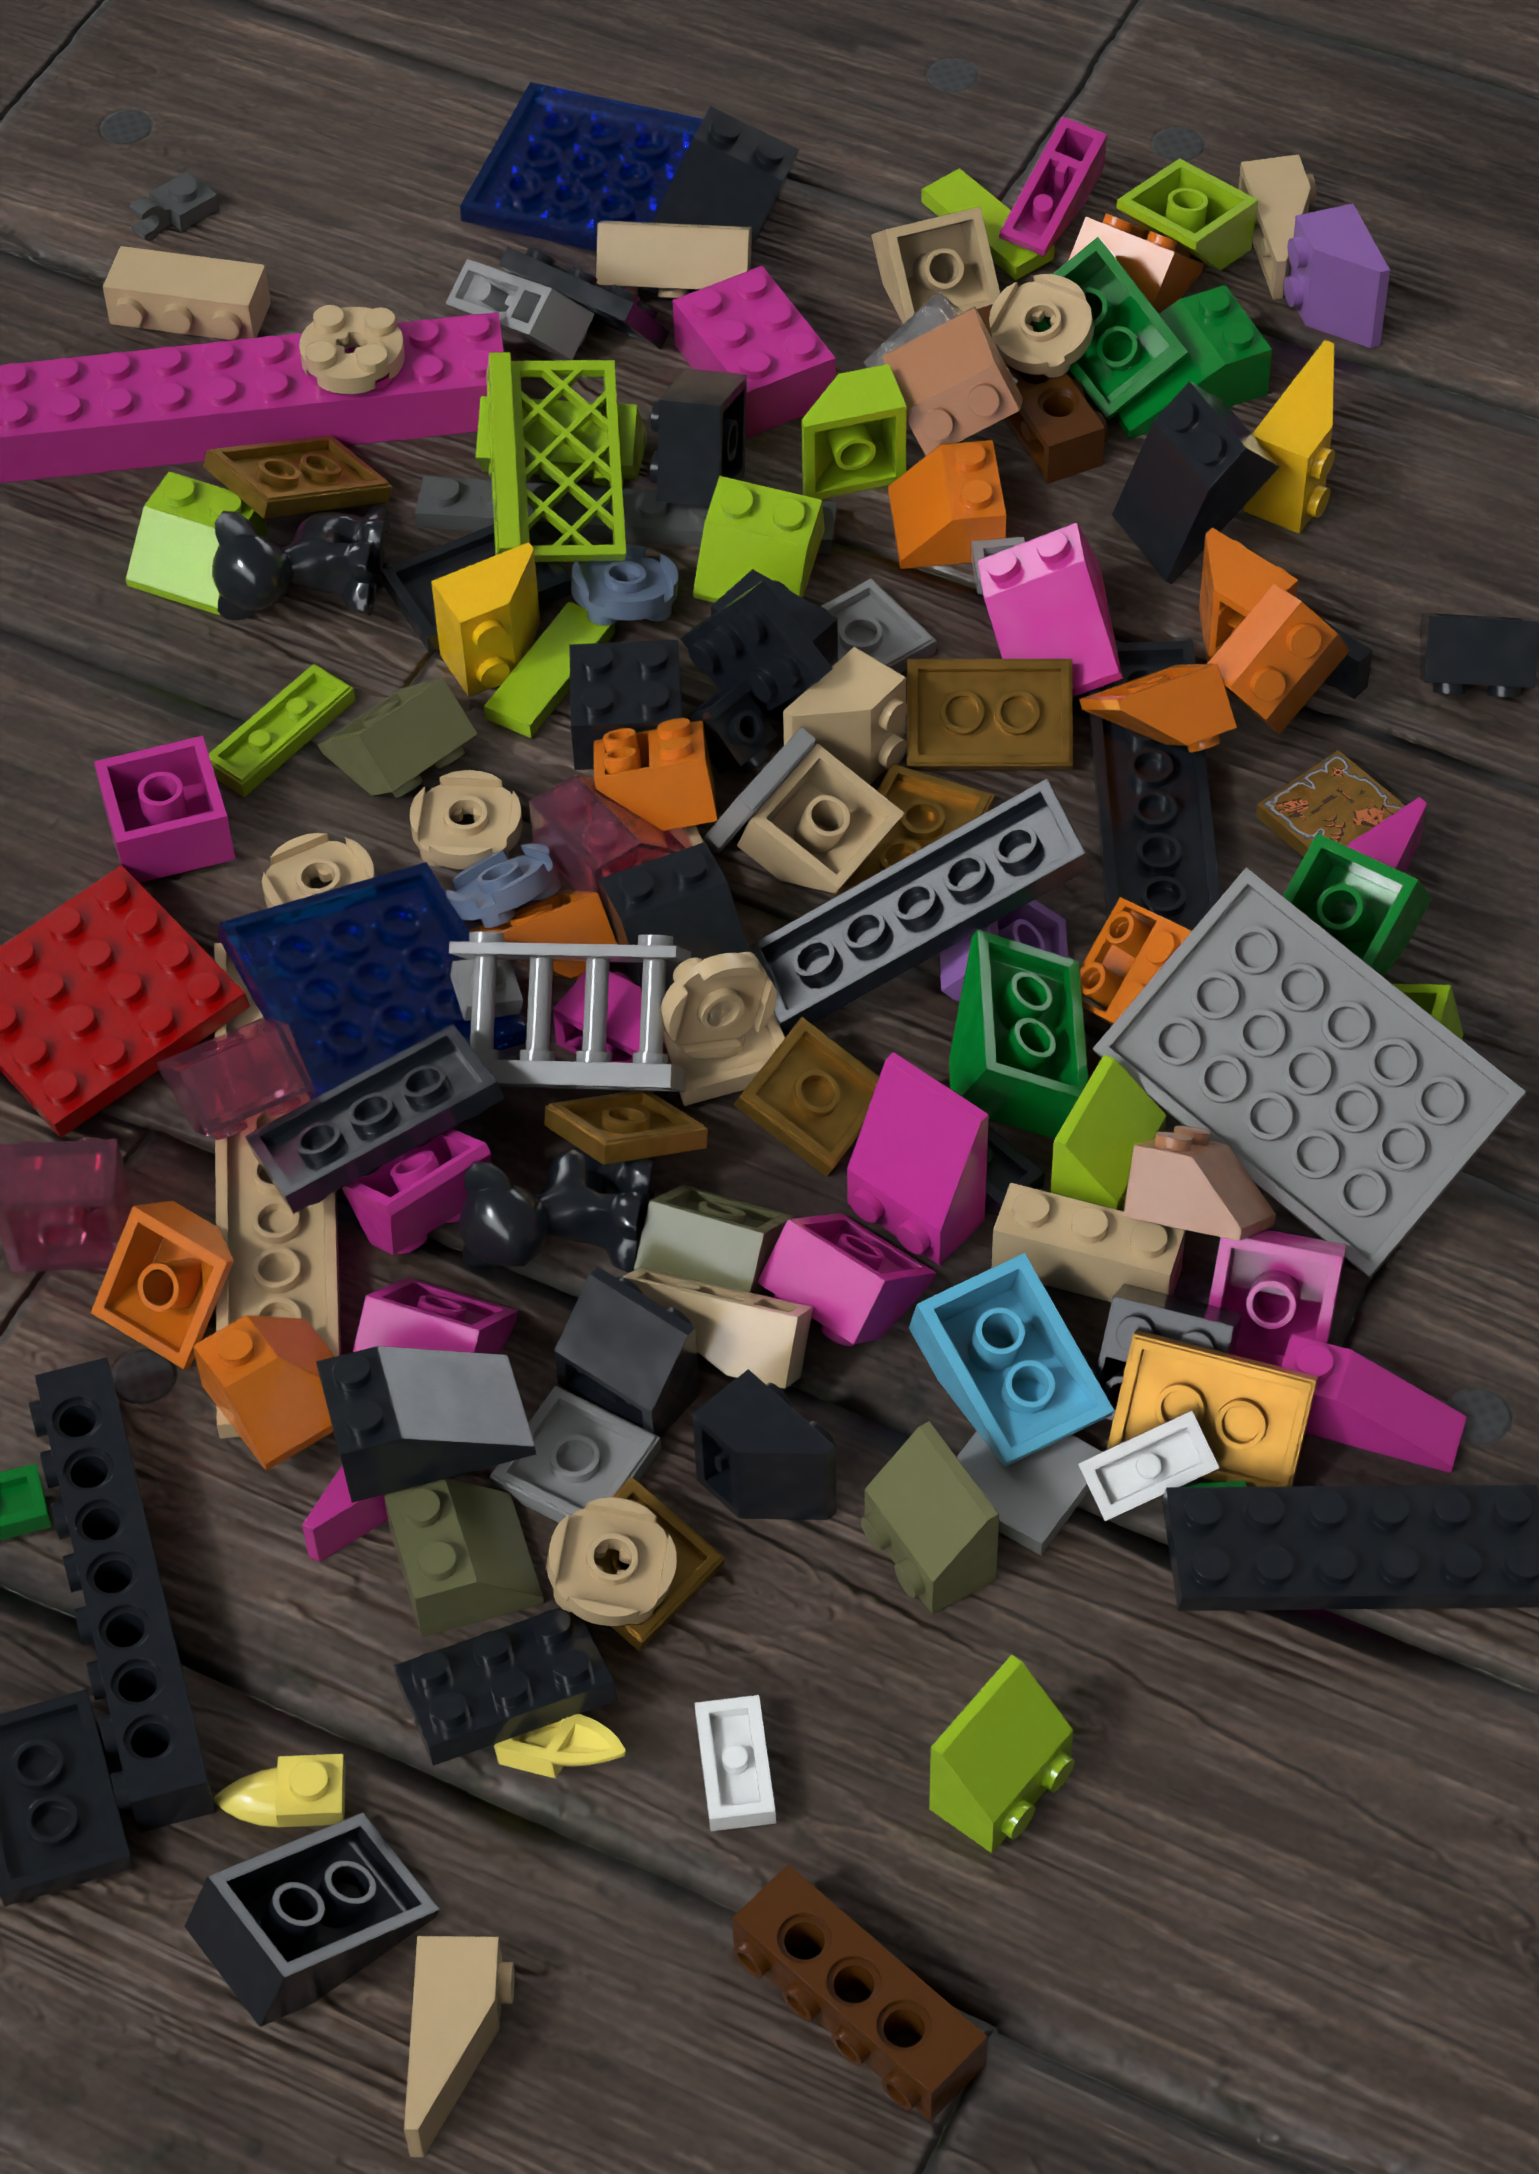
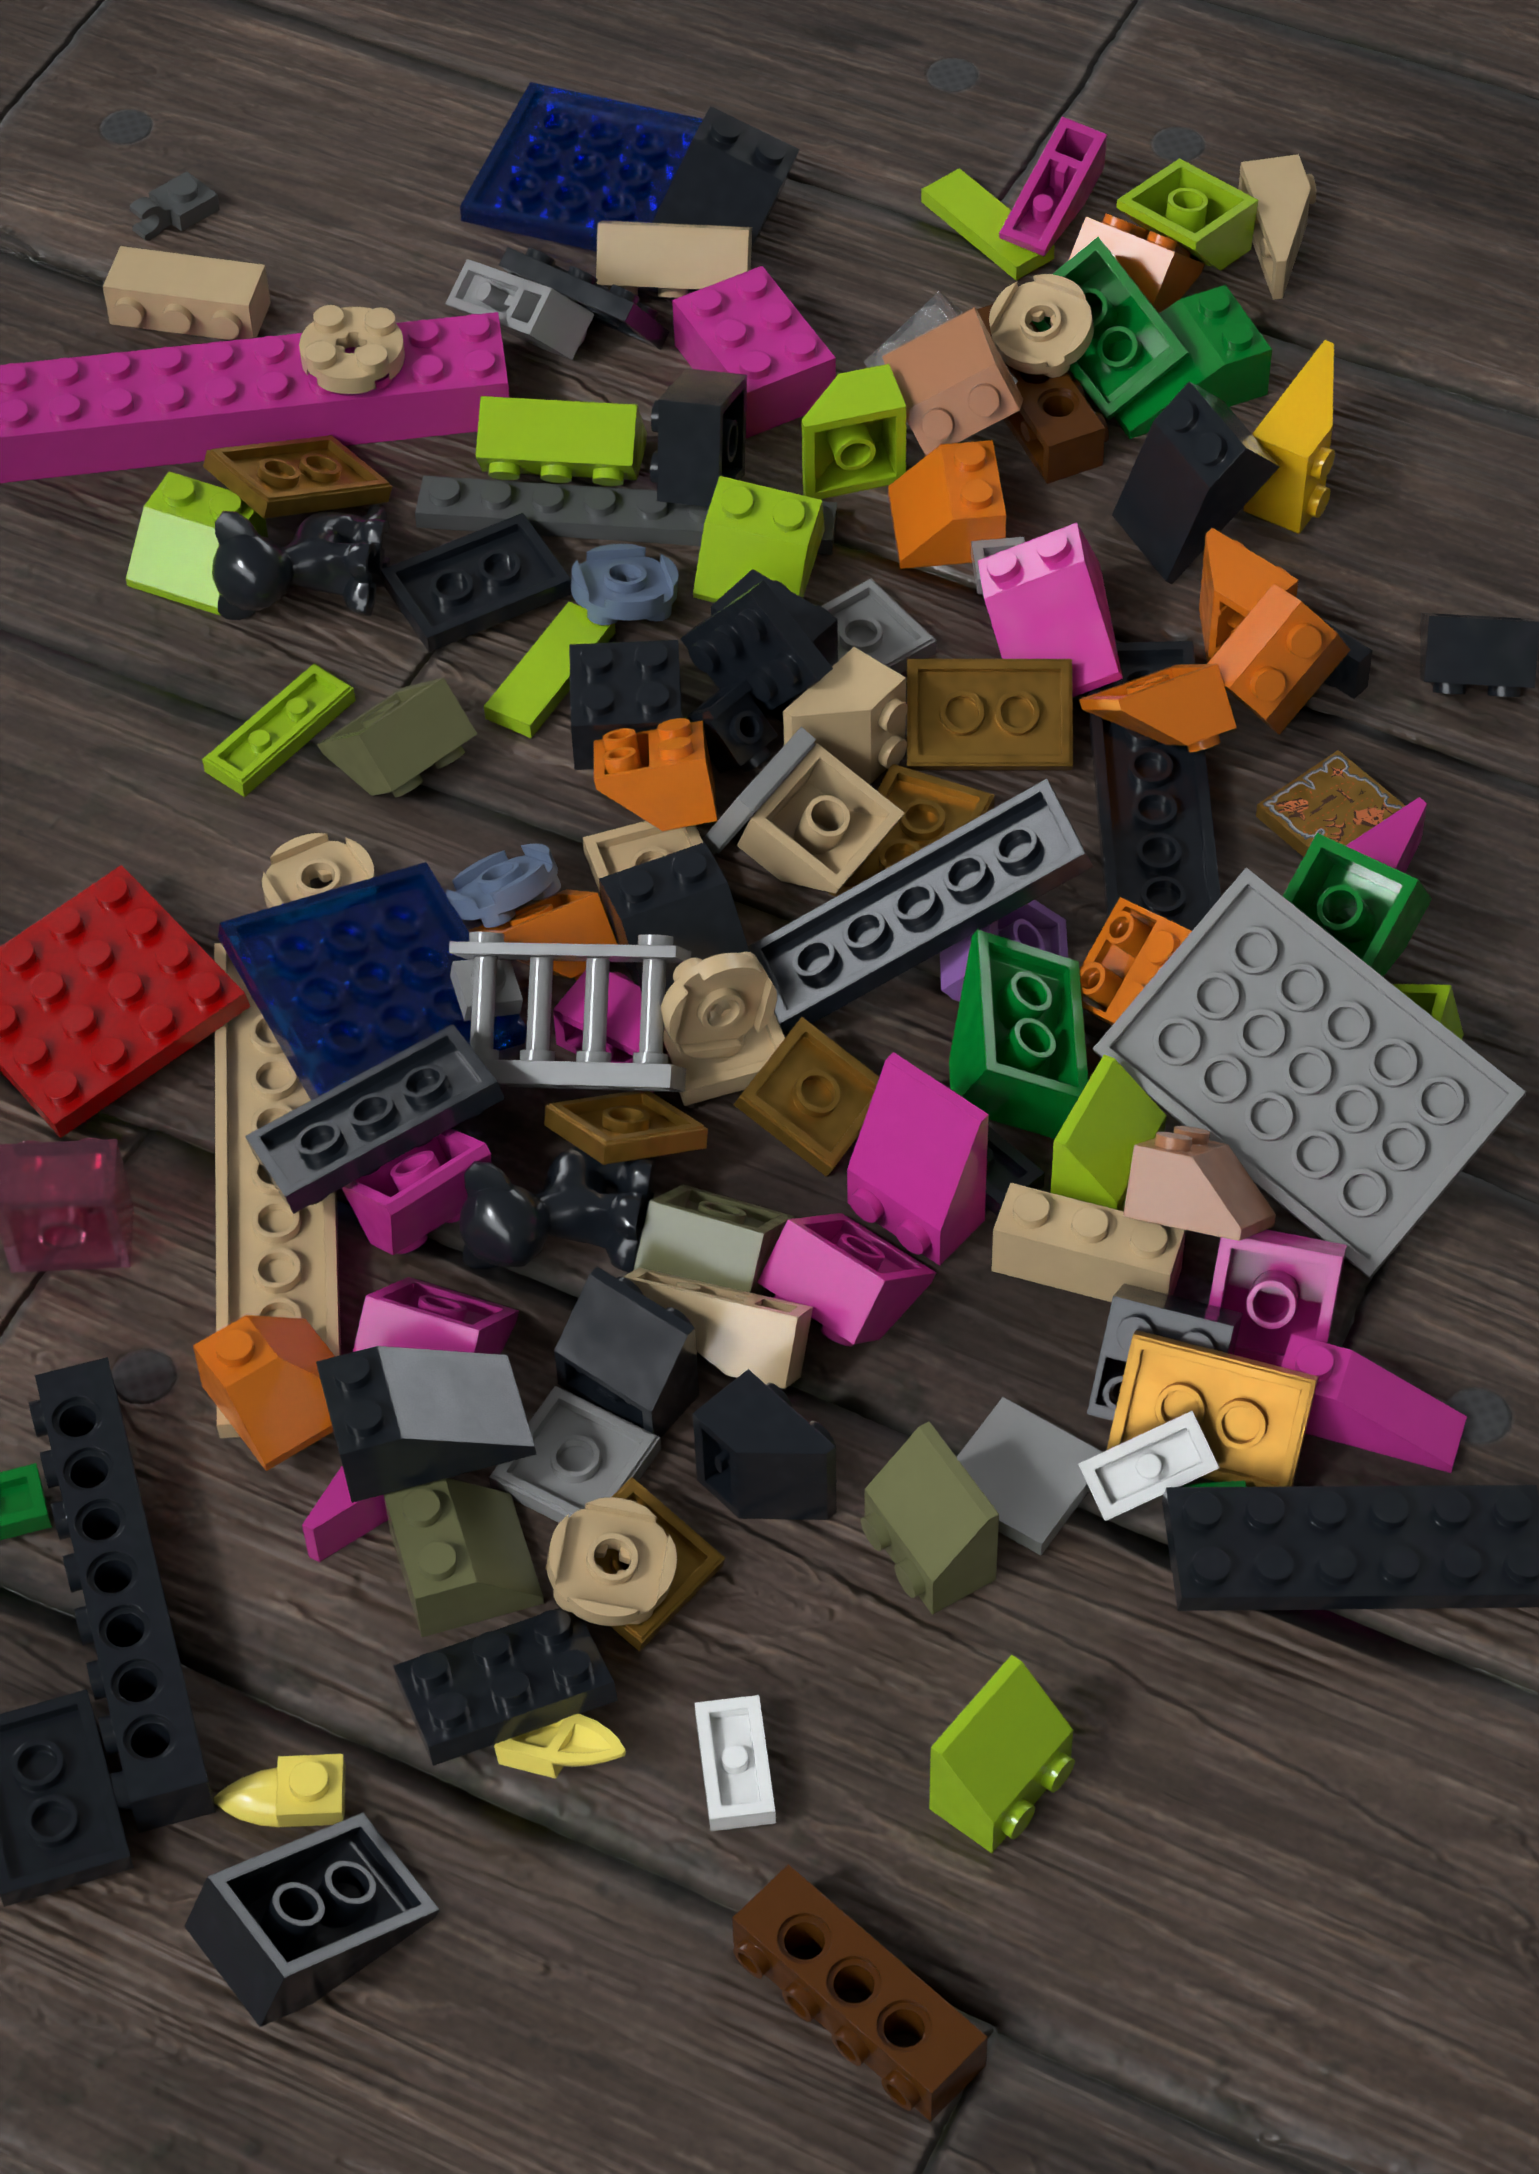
(164, 1279): orange slope -> none
(165, 809): dark pink brick -> none
(238, 1077): clear pink slope -> none
(452, 2026): tan slope -> none
(461, 793): tan plate -> none
(487, 617): yellow slope -> none
(509, 452): lime fence -> none
(593, 833): clear pink slope -> none
(935, 256): tan slope -> none
(1009, 1360): medium azure slope -> none
(1337, 275): medium lavender slope -> none

